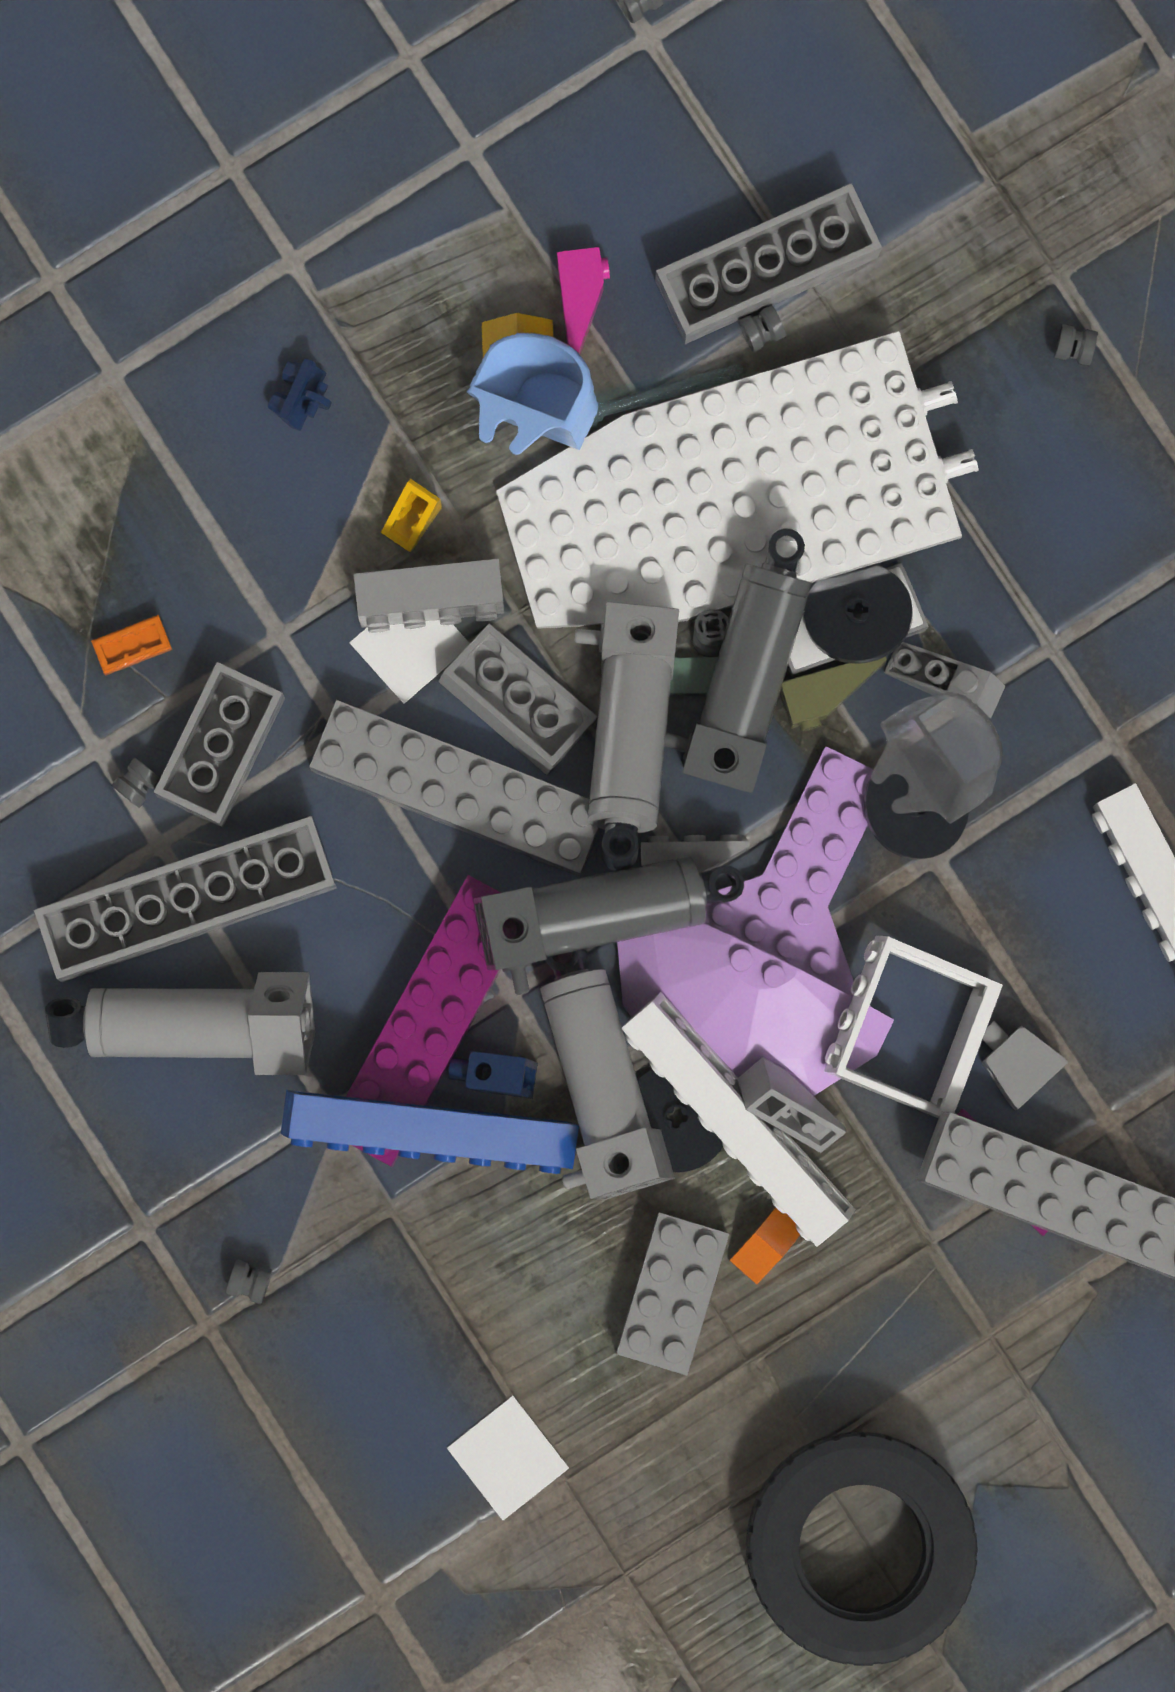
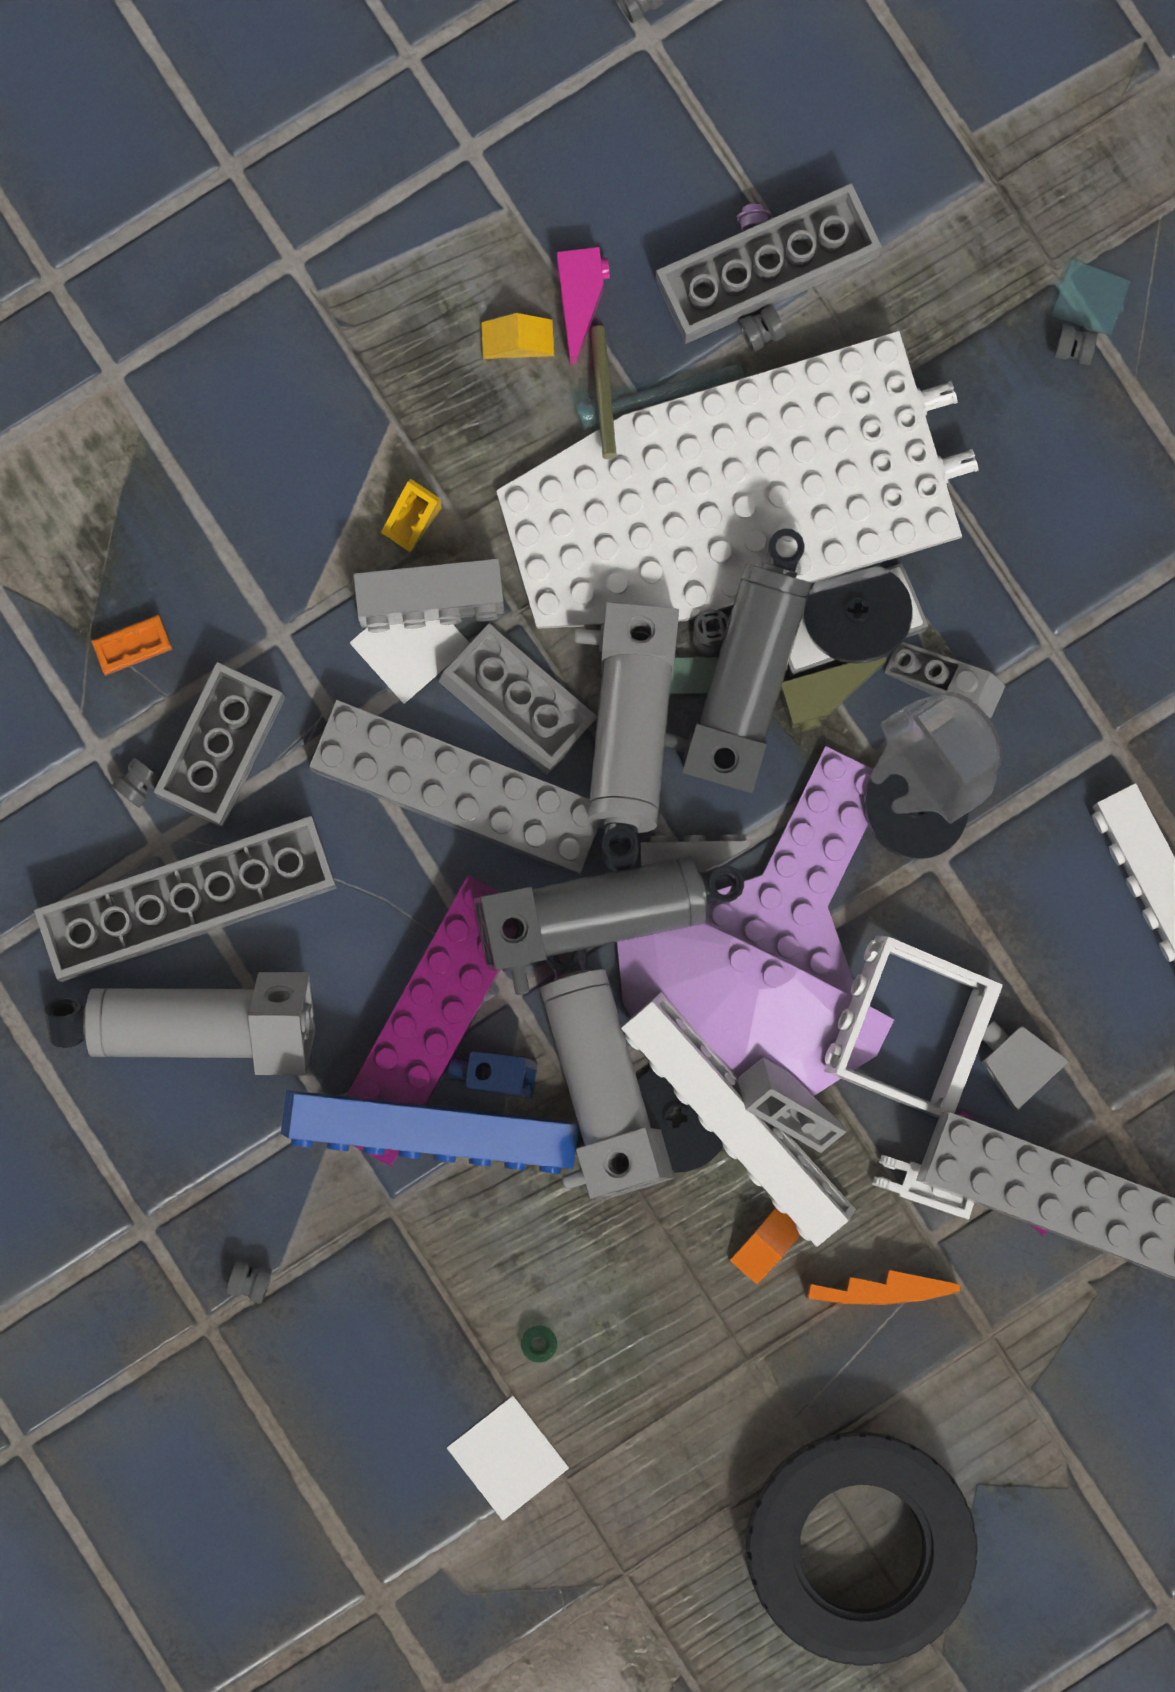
(304, 396): dark blue hips -> none
(538, 388): light blue piece -> none
(538, 1356): none -> clear green plate
(603, 392): none -> olive bar
(672, 1293): light grey brick -> none
(752, 216): none -> lavender plate
(897, 1288): none -> orange slope
(921, 1192): none -> white hinge
(1091, 298): none -> clear light blue piece

